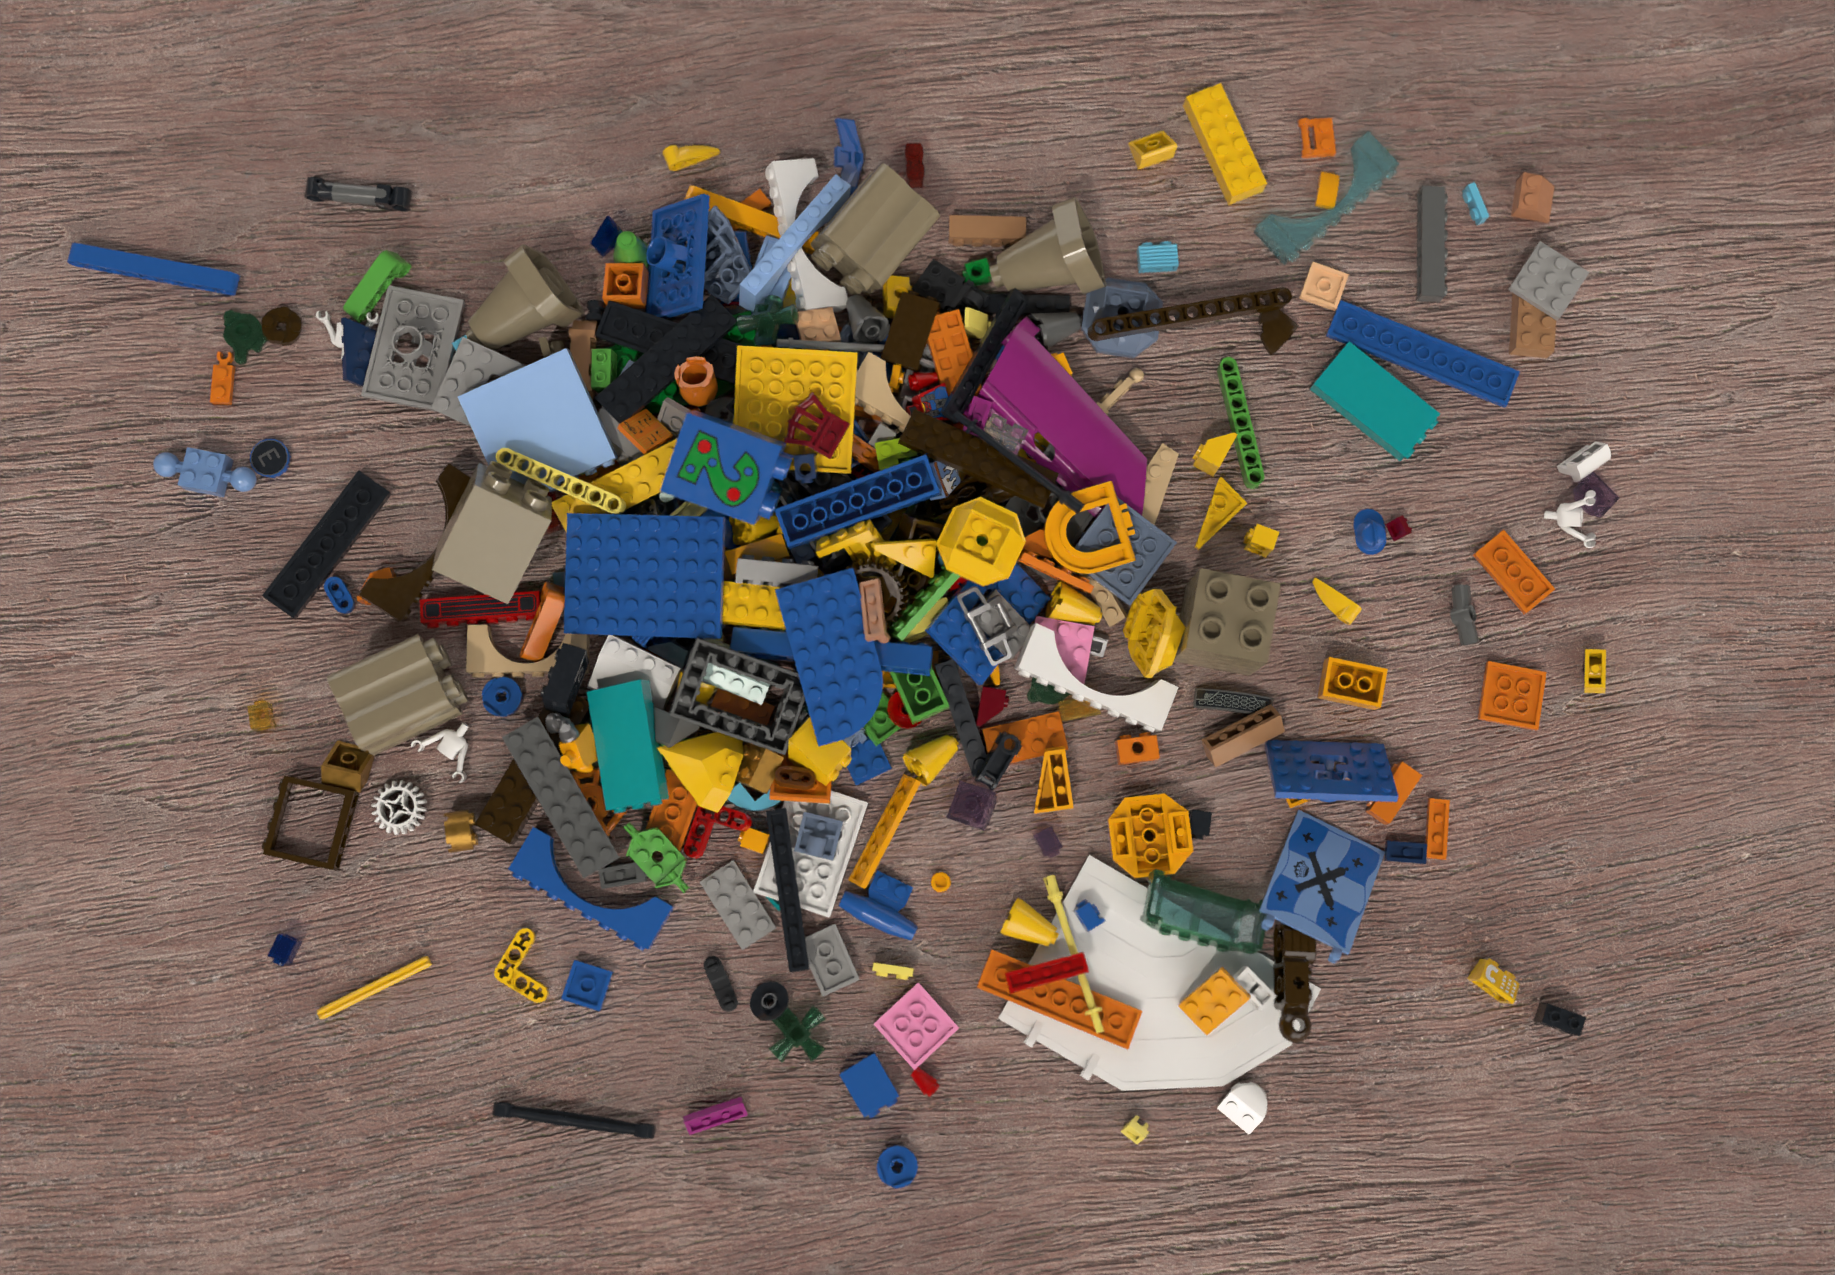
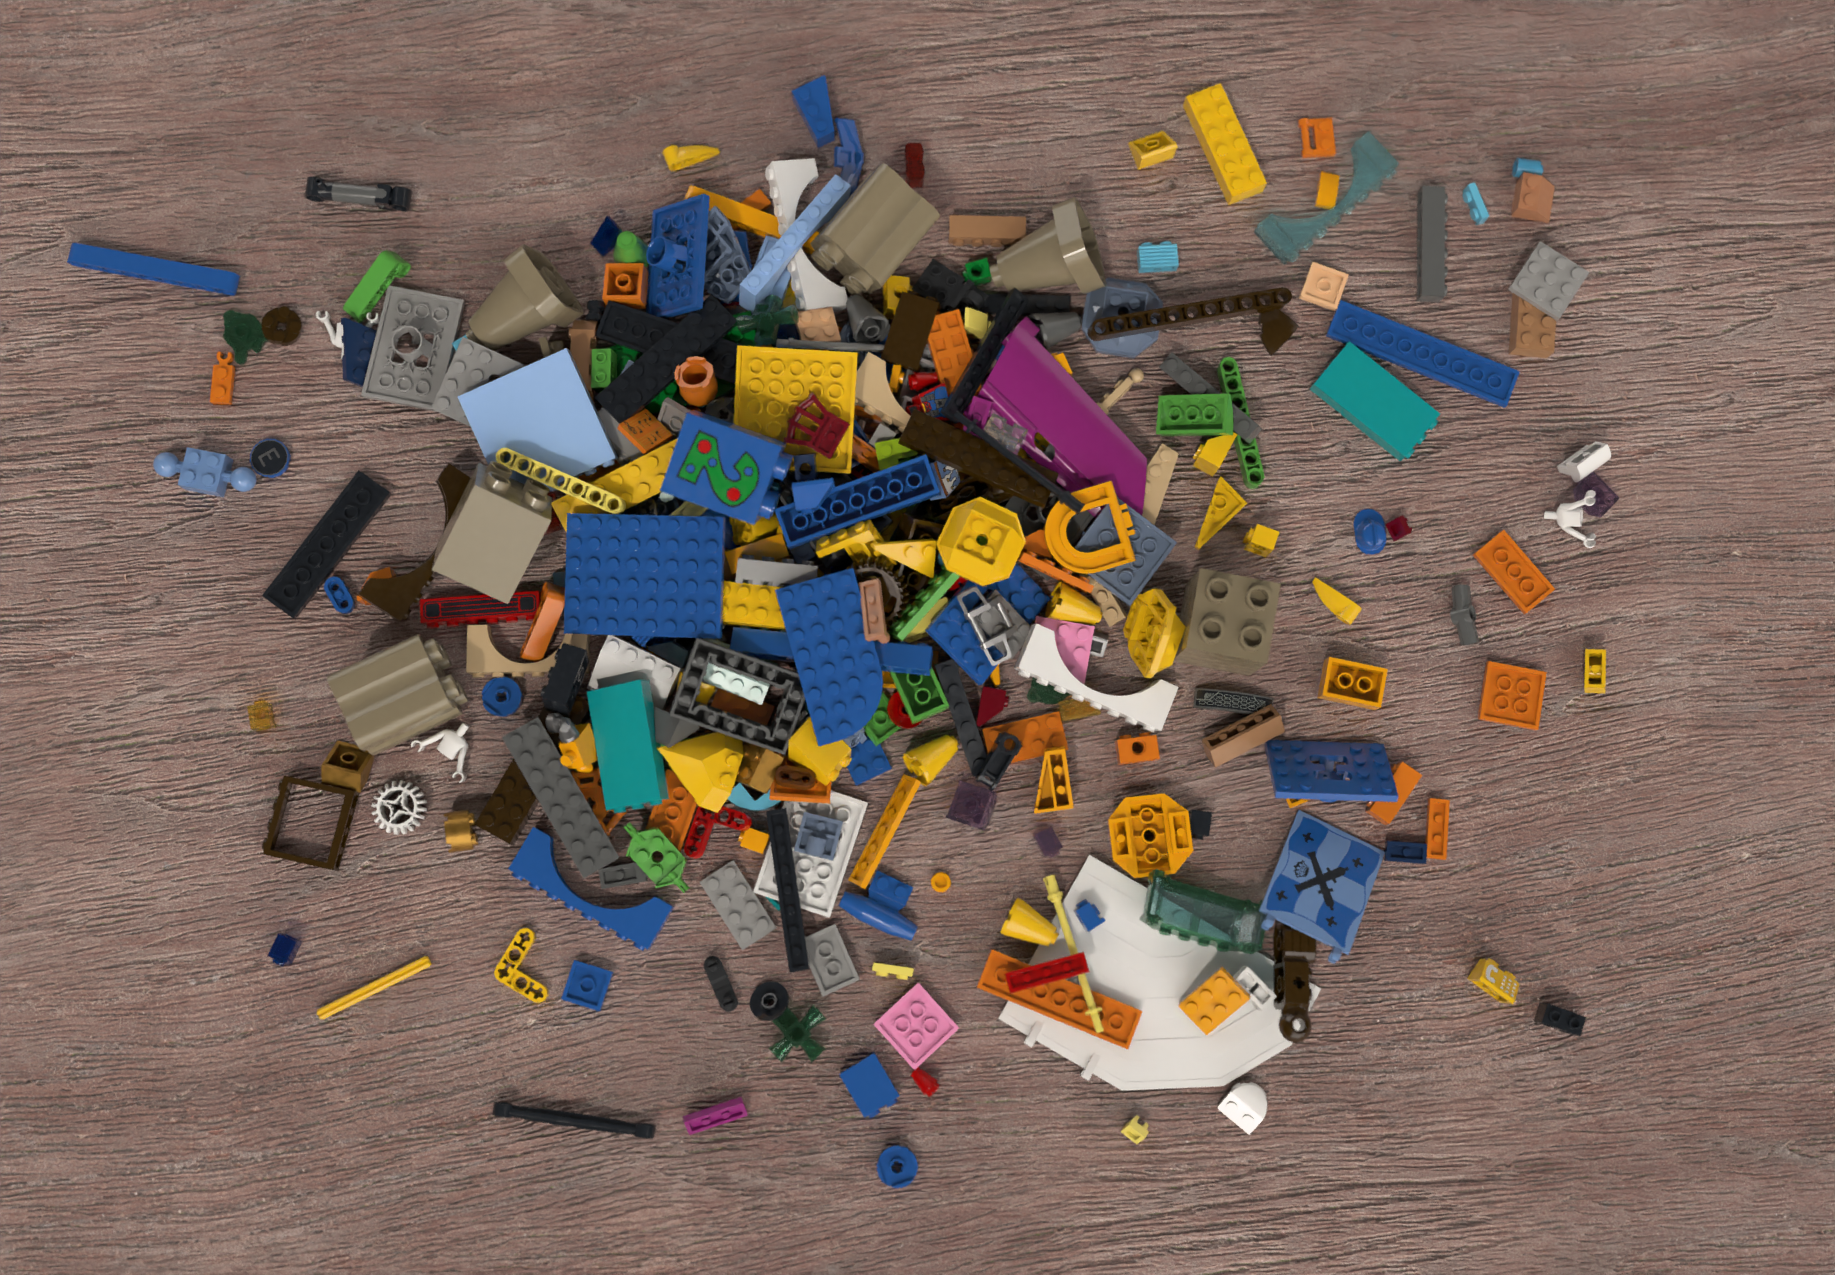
(811, 494): none -> blue slope
(815, 109): none -> blue wedge
(1195, 384): none -> dark grey brick
(1195, 415): none -> bright green slope
(1528, 166): none -> dark azure brick

